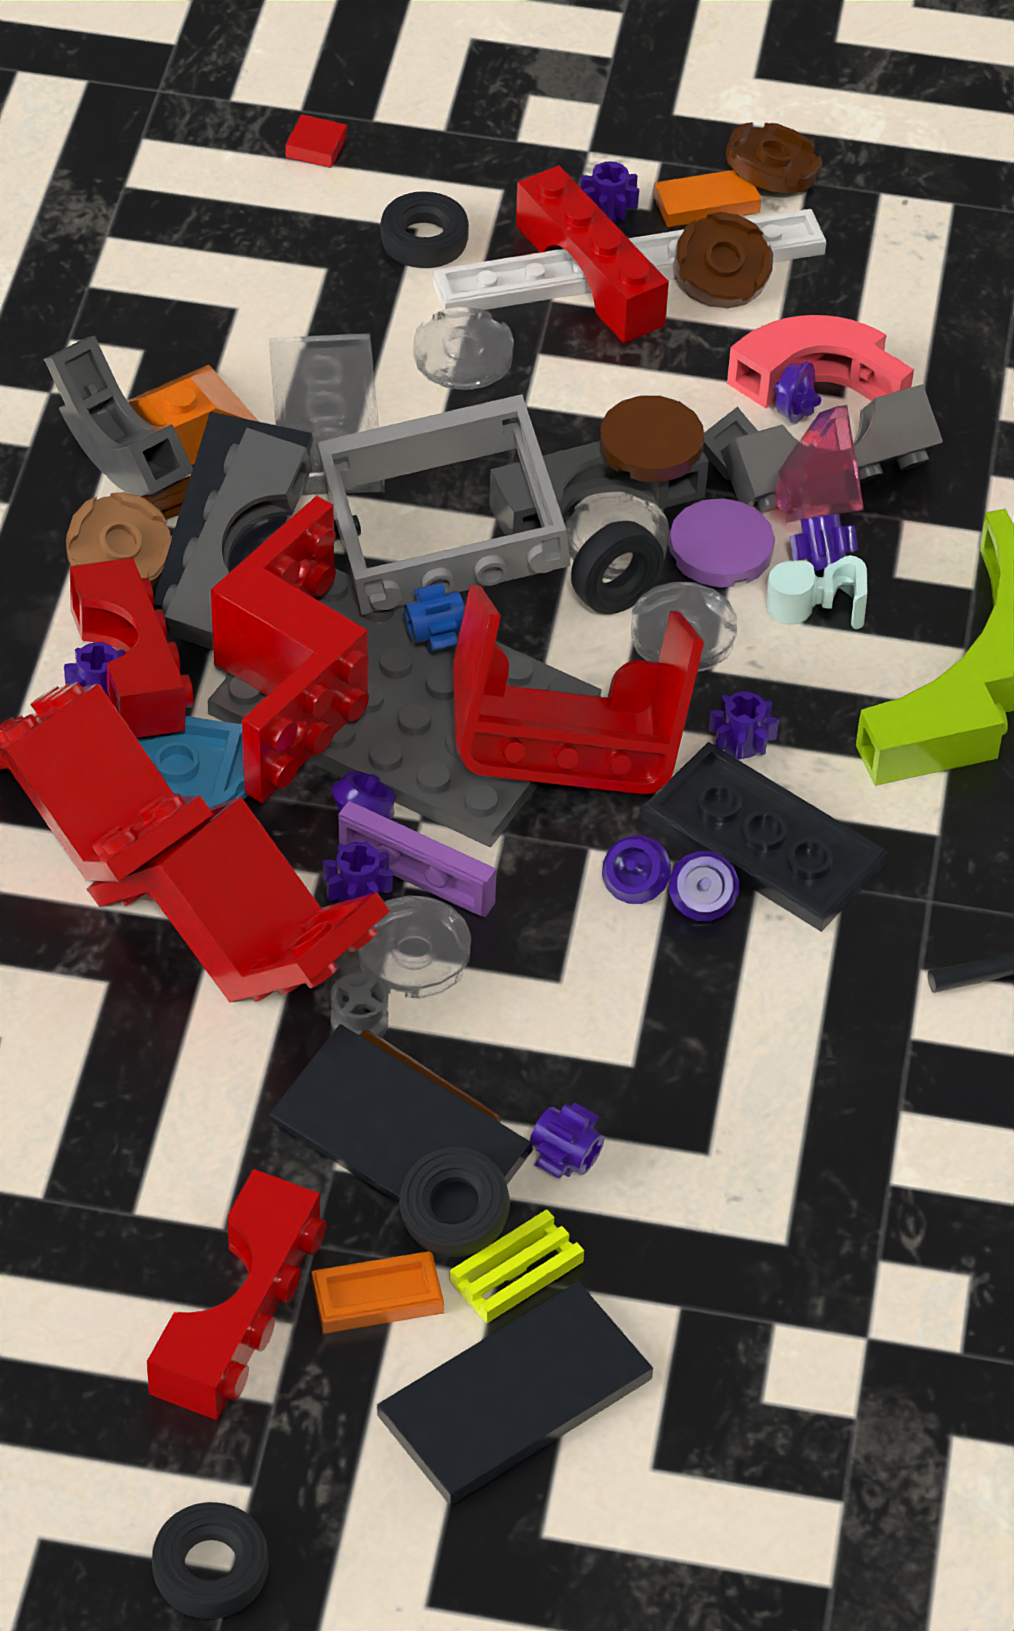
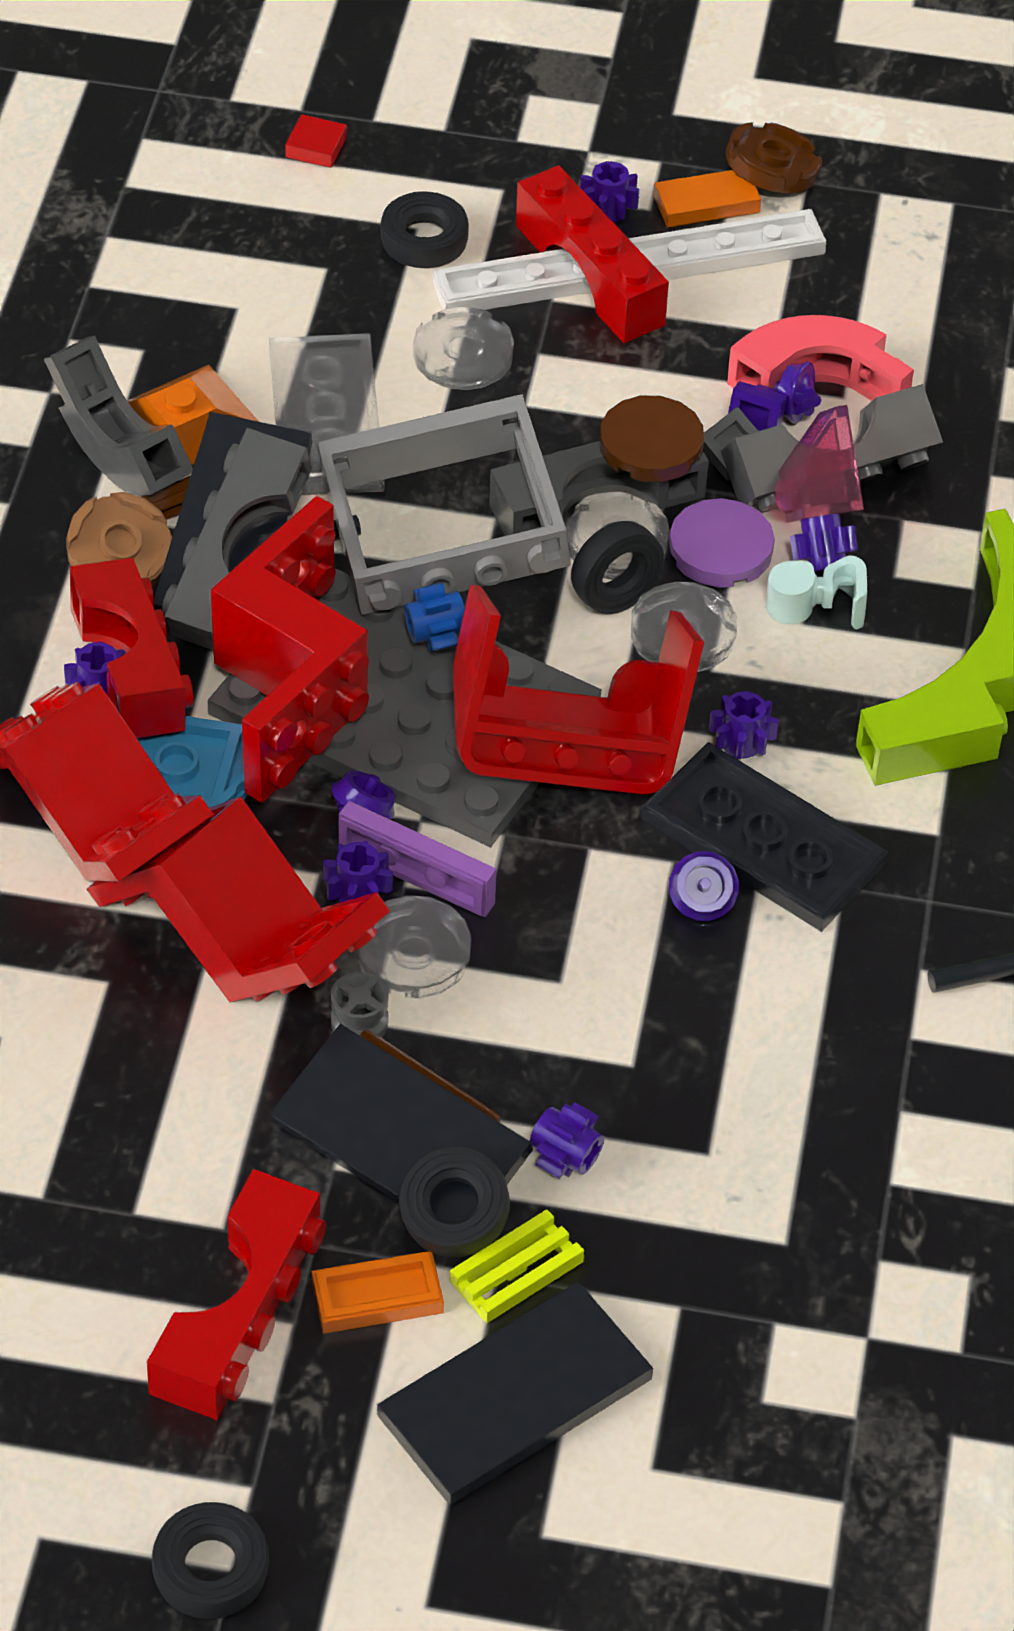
(636, 869): dark purple hat -> none
(723, 260): reddish brown tile -> none
(759, 404): none -> dark purple tile

